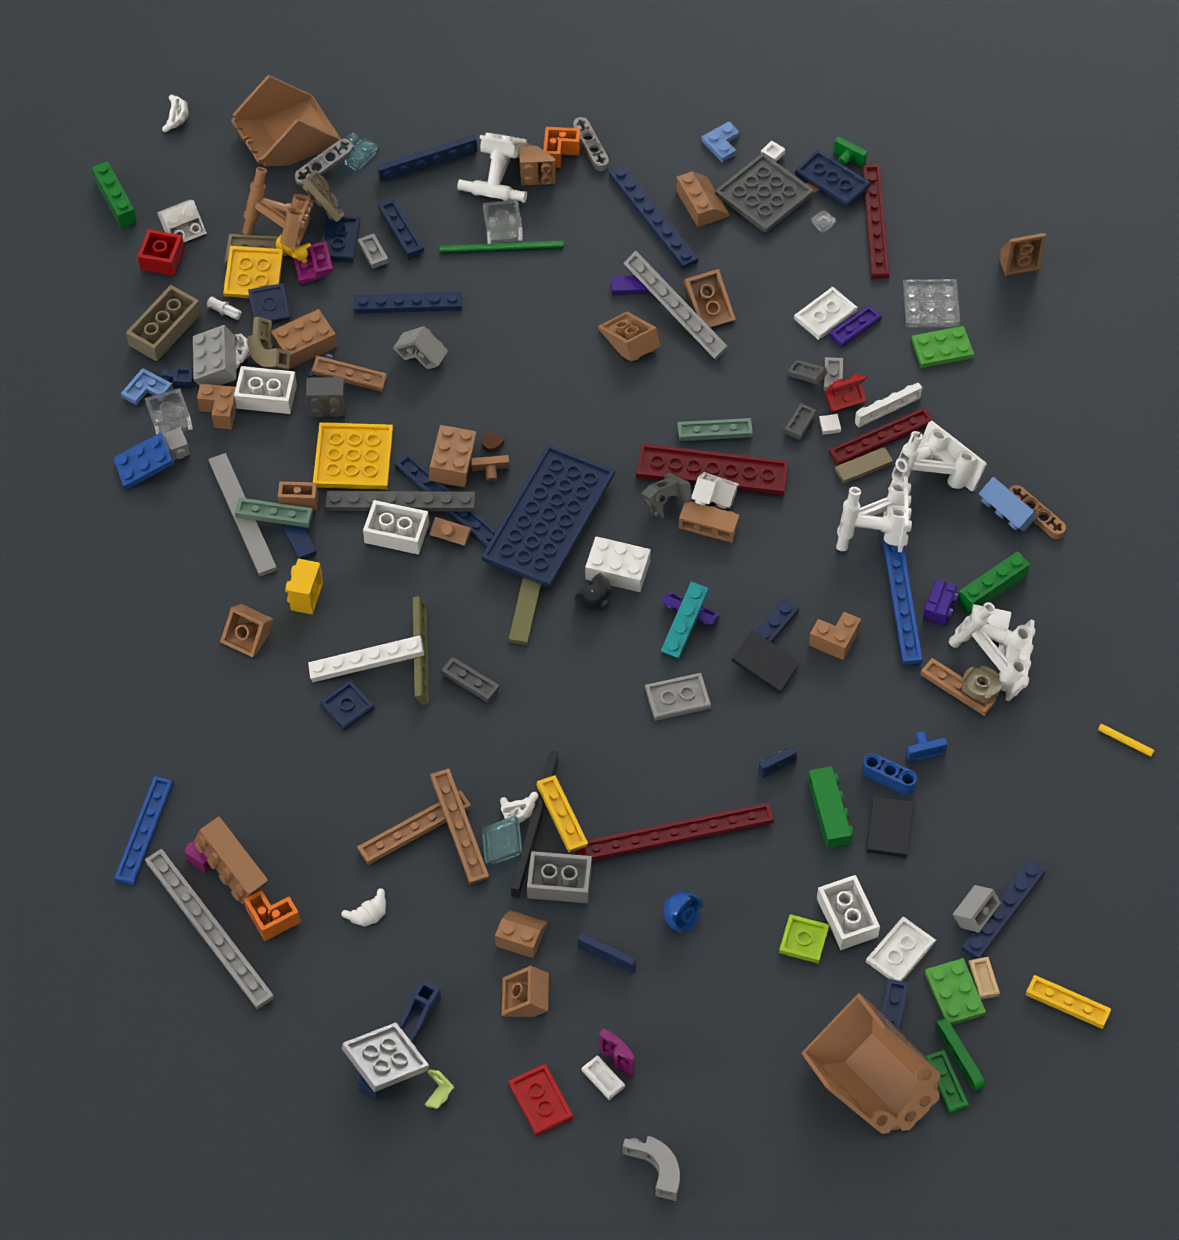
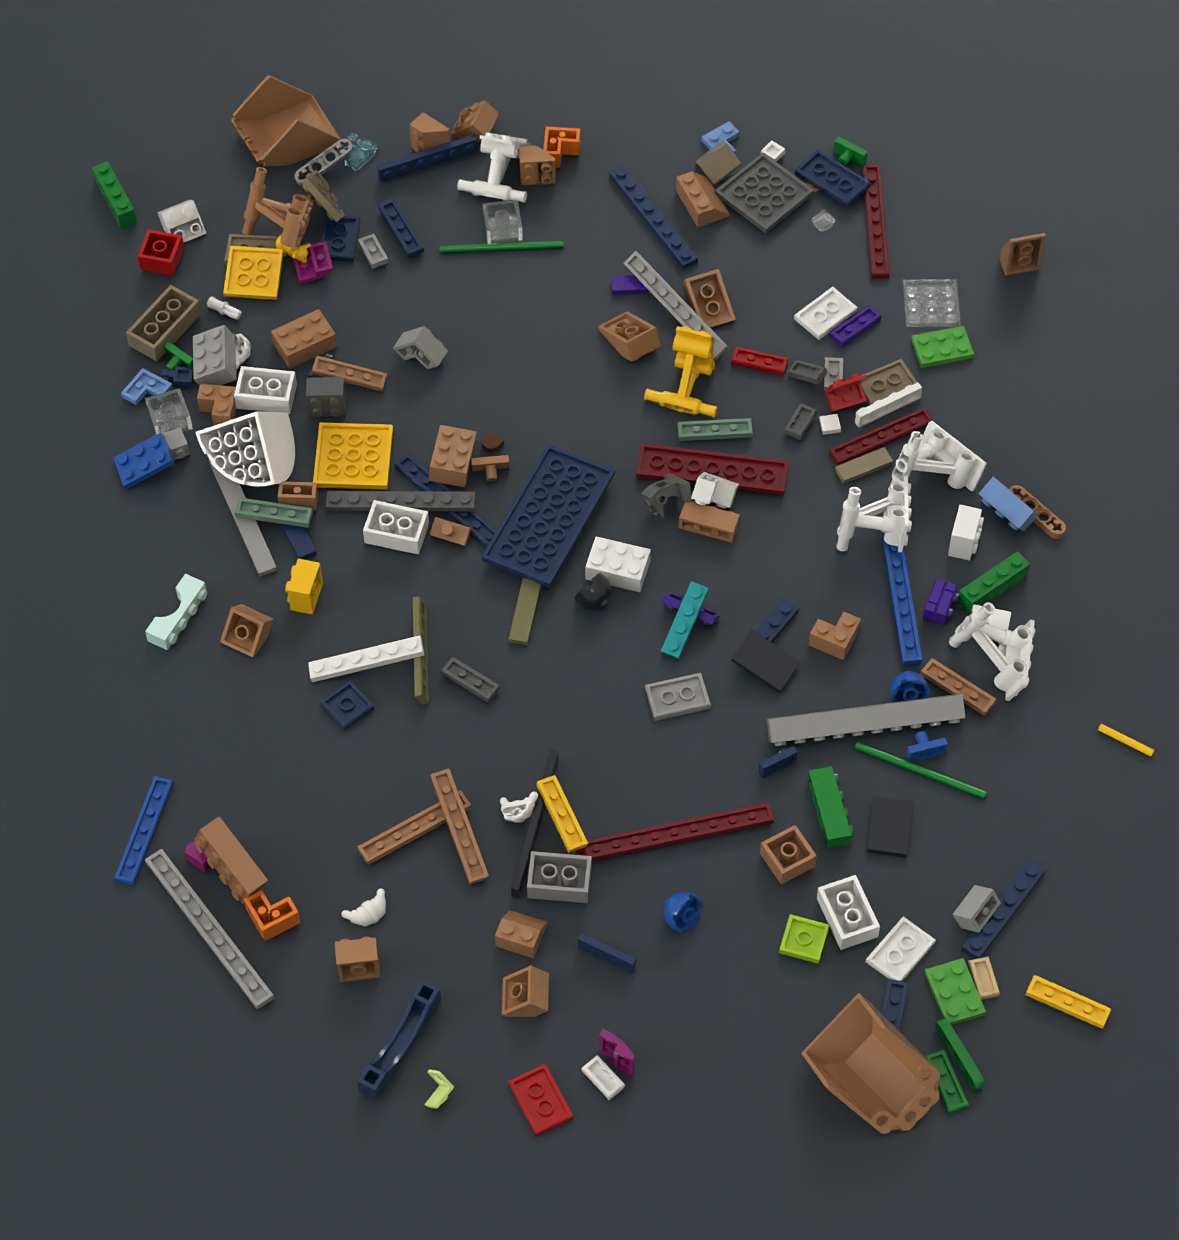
(165, 630): none -> light aqua arch
(178, 113): white piece -> none
(178, 357): none -> green tile
(252, 448): none -> white brick
(261, 348): dark tan arch -> none
(269, 302): dark blue tile -> none
(357, 959): none -> medium nougat brick
(385, 1057): light grey plate -> none
(408, 302): dark blue plate -> none
(427, 133): none -> medium nougat slope
(475, 121): none -> medium nougat slope
(501, 840): clear light blue tile -> none
(593, 143): light grey beam -> none
(662, 1159): light grey arch -> none
(694, 357): none -> yellow plate
(718, 162): none -> dark tan slope
(759, 361): none -> red tile
(788, 854): none -> medium nougat brick
(865, 718): none -> light grey brick
(887, 380): none -> dark tan tile
(893, 781): blue beam -> none
(909, 686): none -> blue cylinder
(920, 770): none -> green piece
(966, 532): none -> white brick
(985, 692): dark tan plate -> none

